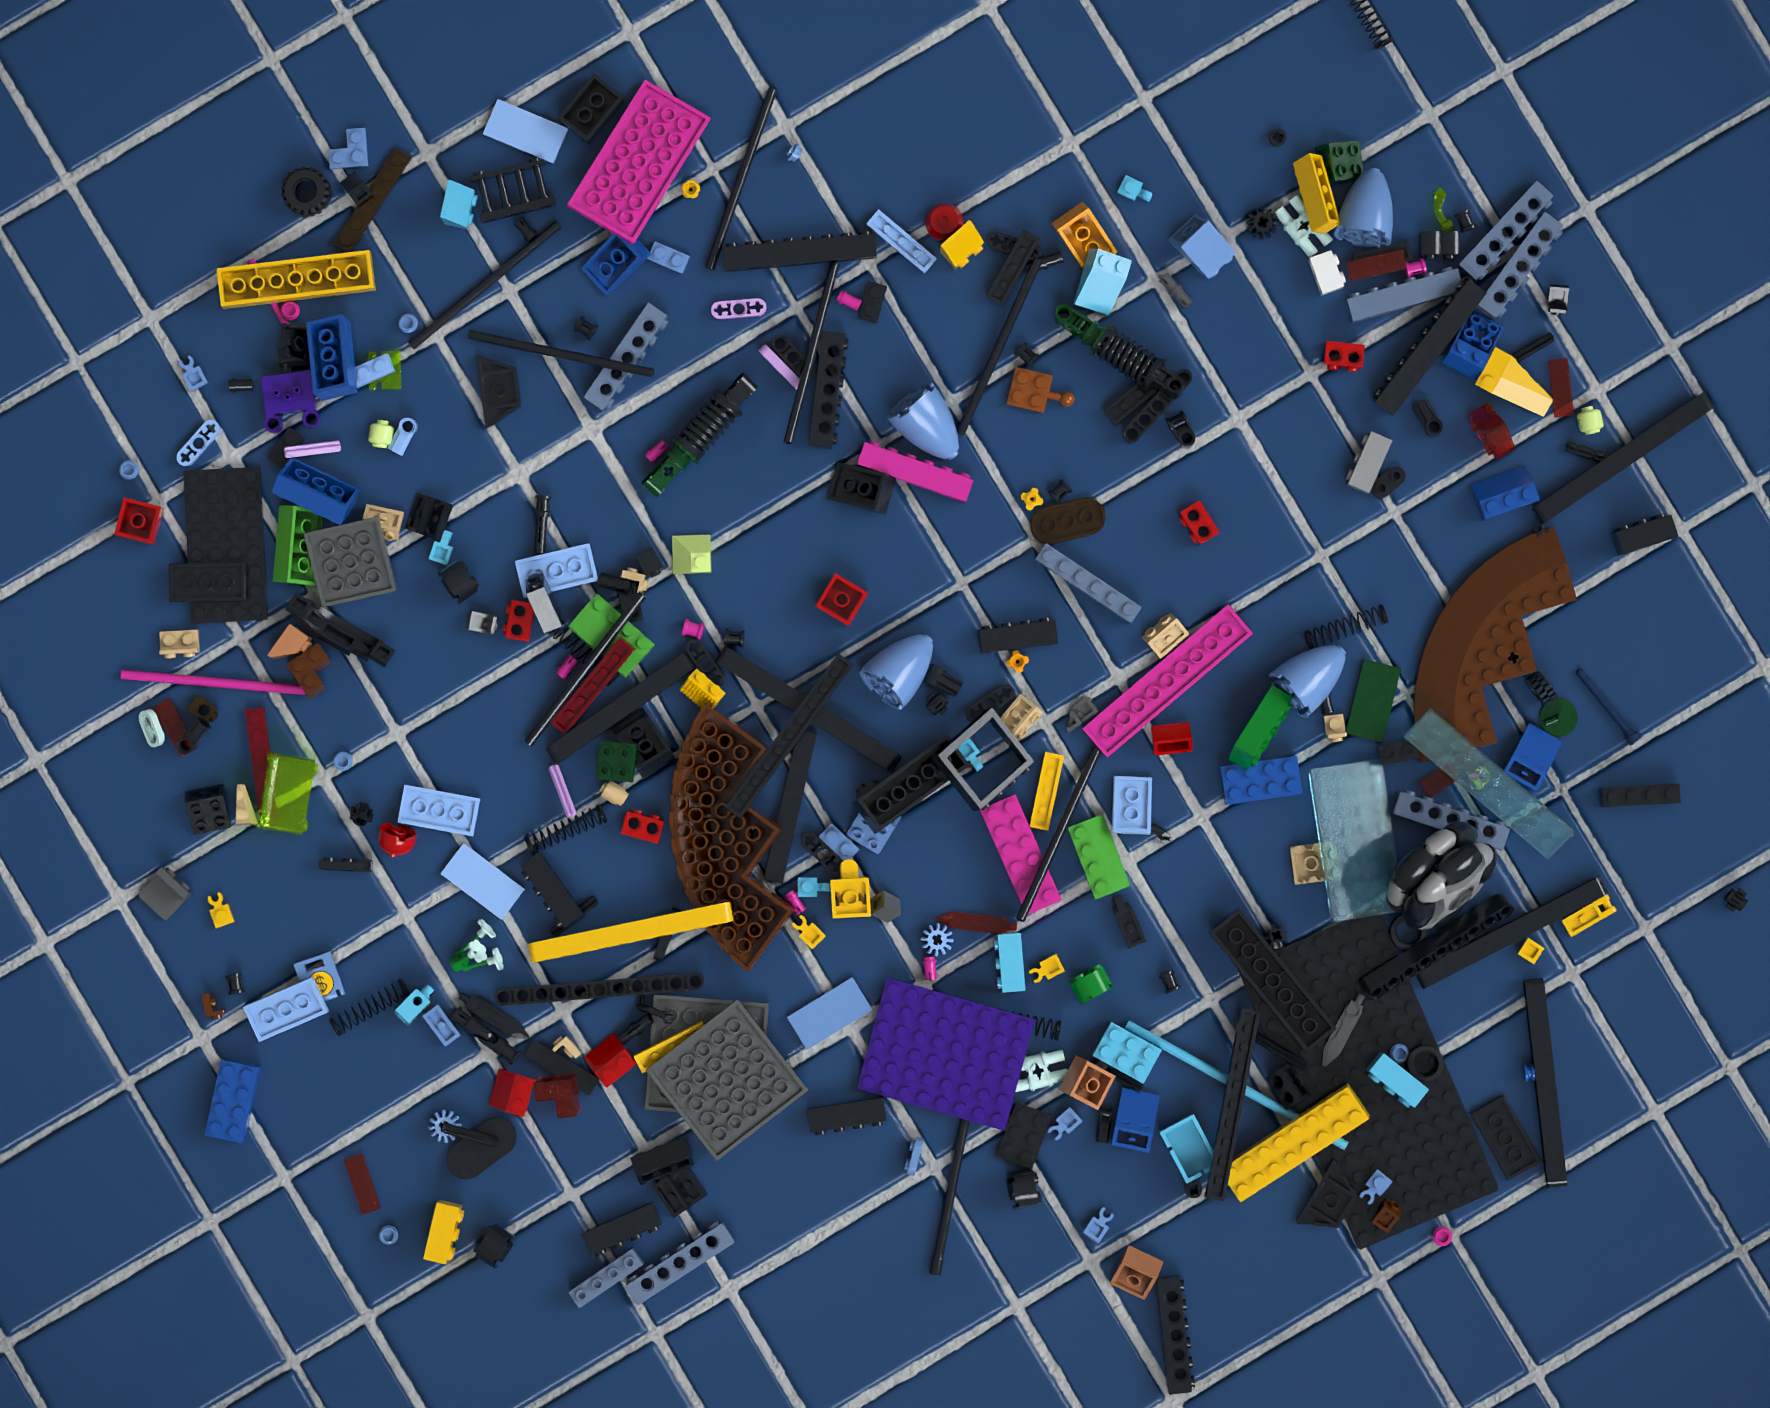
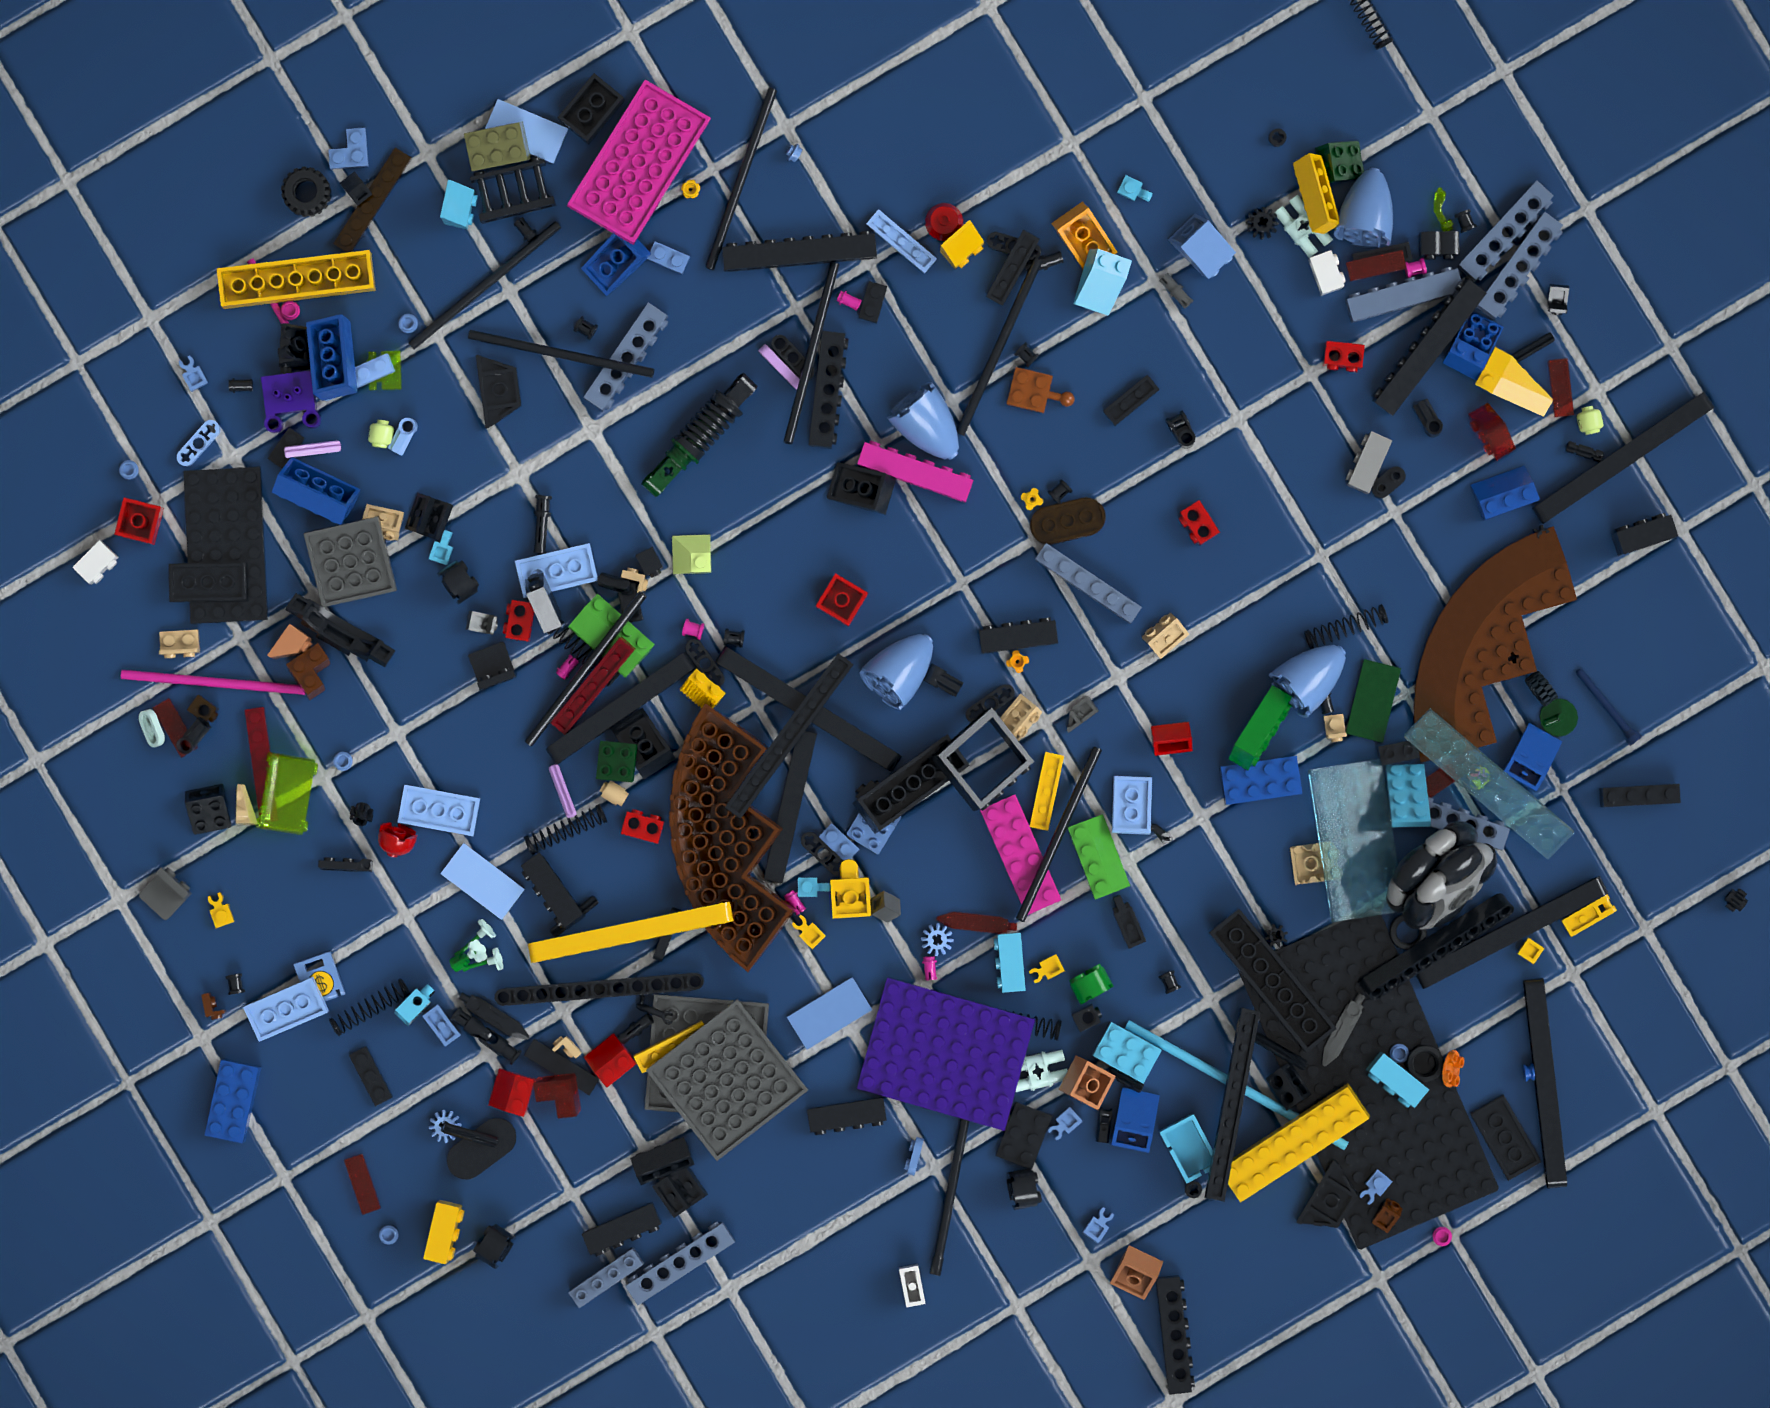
(96, 562): none -> white brick
(292, 558): bright green slope -> none
(370, 1076): none -> black plate
(492, 666): none -> black bracket
(497, 146): none -> olive brick
(653, 454): dark pink pin -> none
(733, 302): lavender beam -> none
(912, 1285): none -> white brick
(937, 704): black gear -> none
(969, 752): medium azure plate -> none
(1077, 1016): none -> black brick
(1120, 352): black piece -> none
(1151, 413): black beam -> none
(1167, 681): dark pink plate -> none
(1408, 795): none -> medium azure plate
(1451, 1069): none -> orange dish

